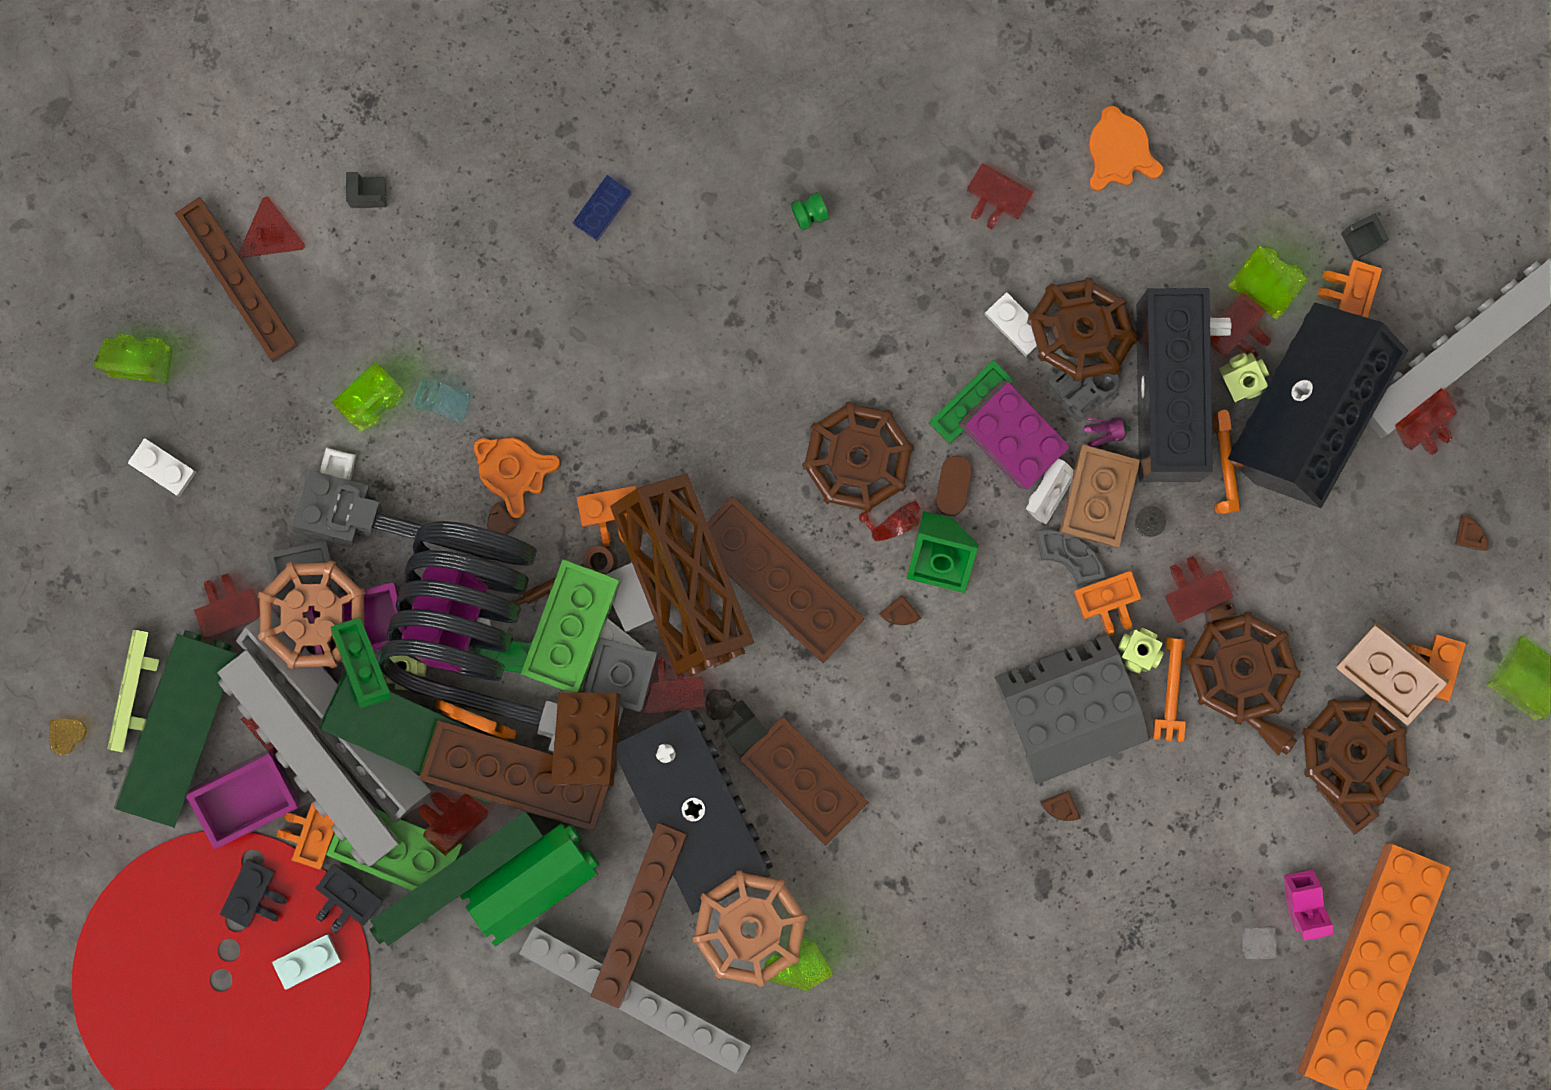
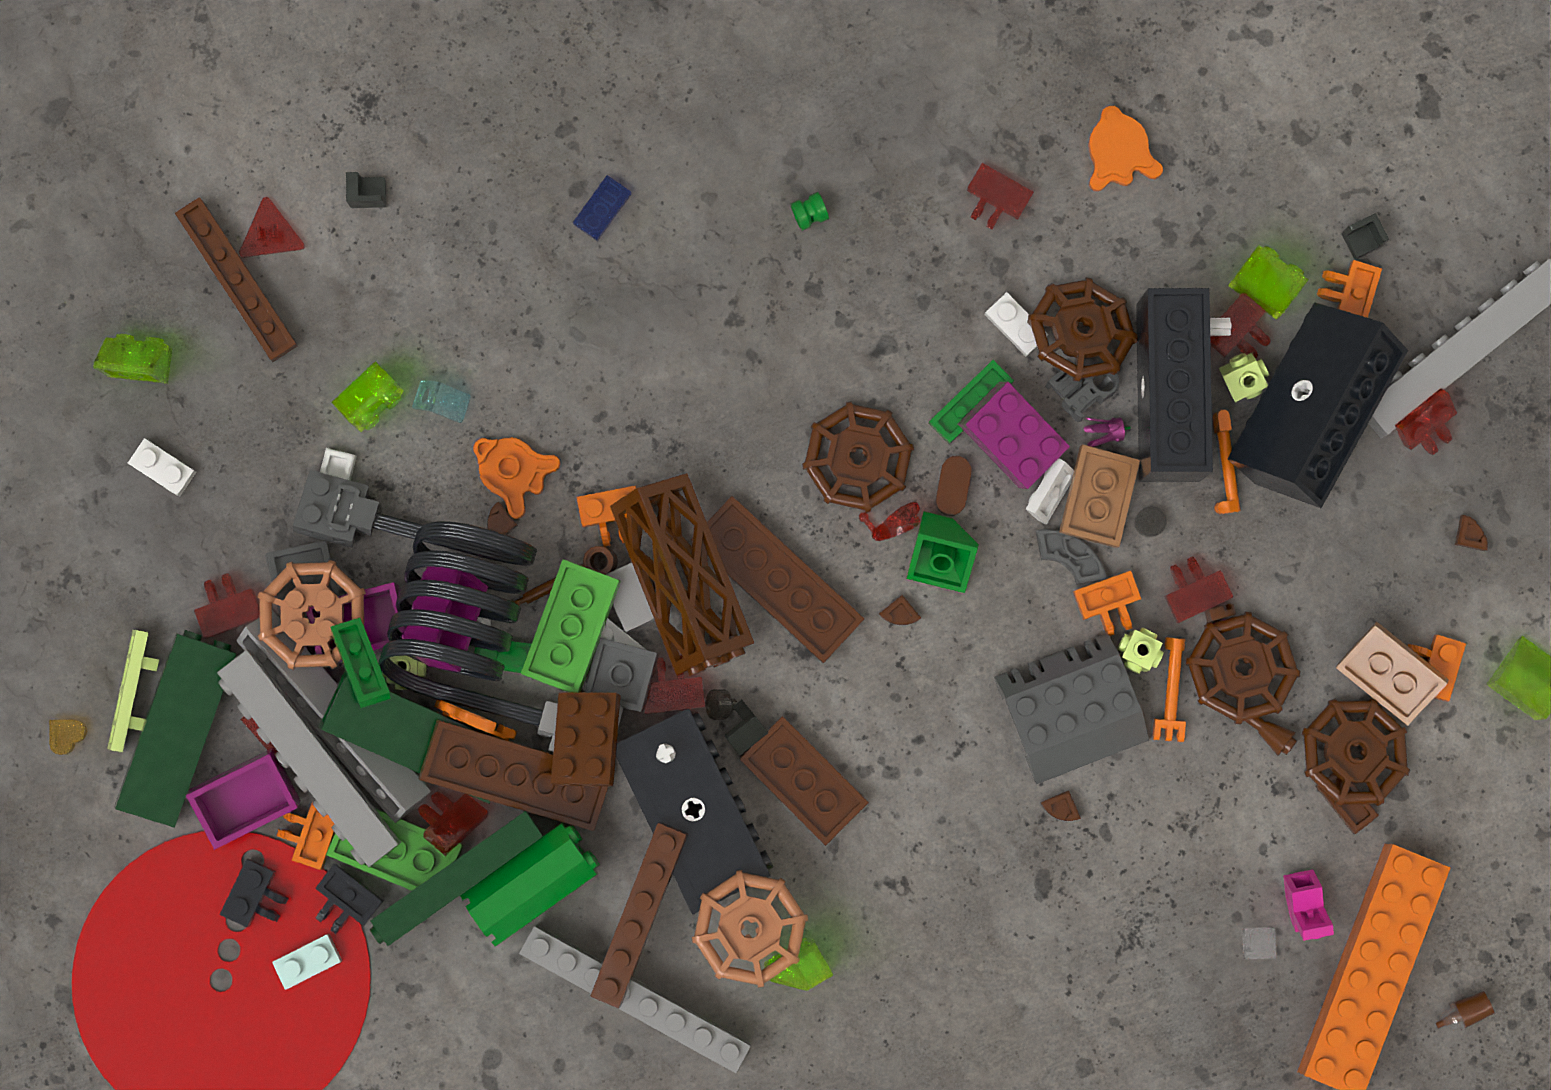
(1466, 1012): none -> reddish brown piece

